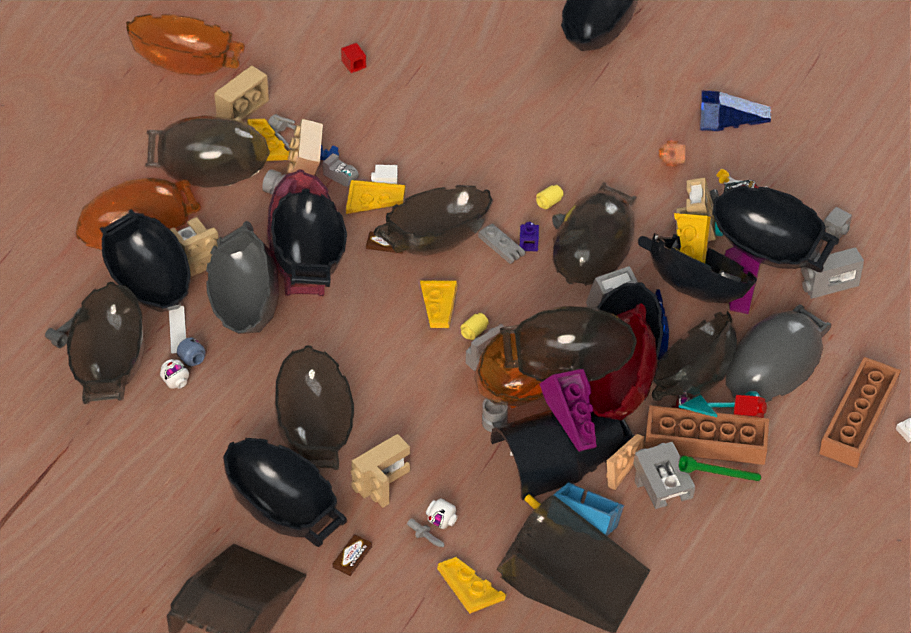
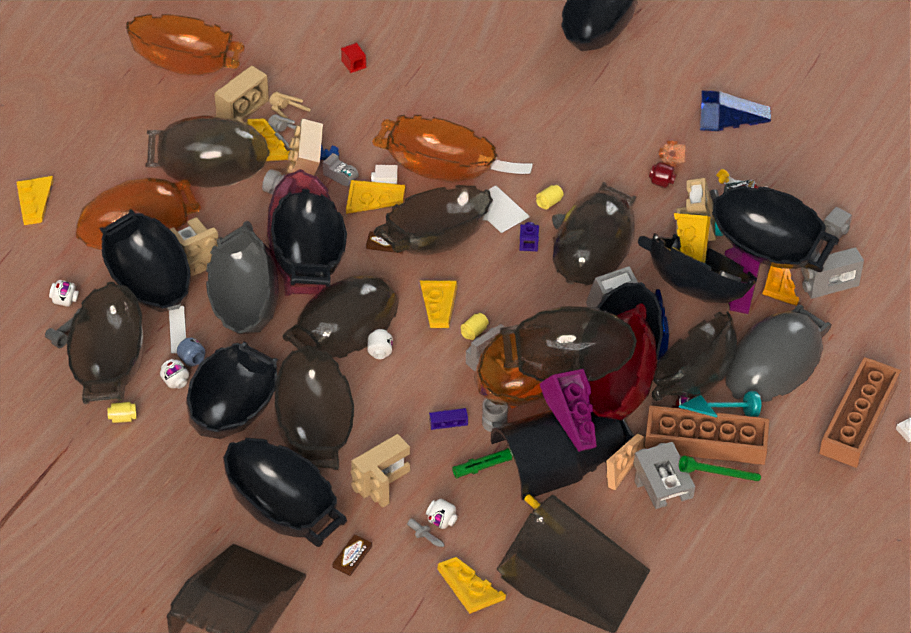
(33, 198): none -> yellow wing
(63, 293): none -> white head
(122, 412): none -> light yellow brick
(230, 390): none -> black windscreen
(281, 101): none -> tan plant
(345, 315): none -> clear smoke windscreen
(380, 344): none -> white head
(436, 148): none -> clear orange windscreen
(448, 419): none -> dark purple piece
(476, 465): none -> green pin
(501, 243): light grey hinge -> none
(504, 211): none -> white sticker
(509, 167): none -> white sticker
(597, 510): dark azure piece -> none
(662, 175): none -> dark red head
(750, 406): red brick -> none
(780, 285): none -> light orange wing

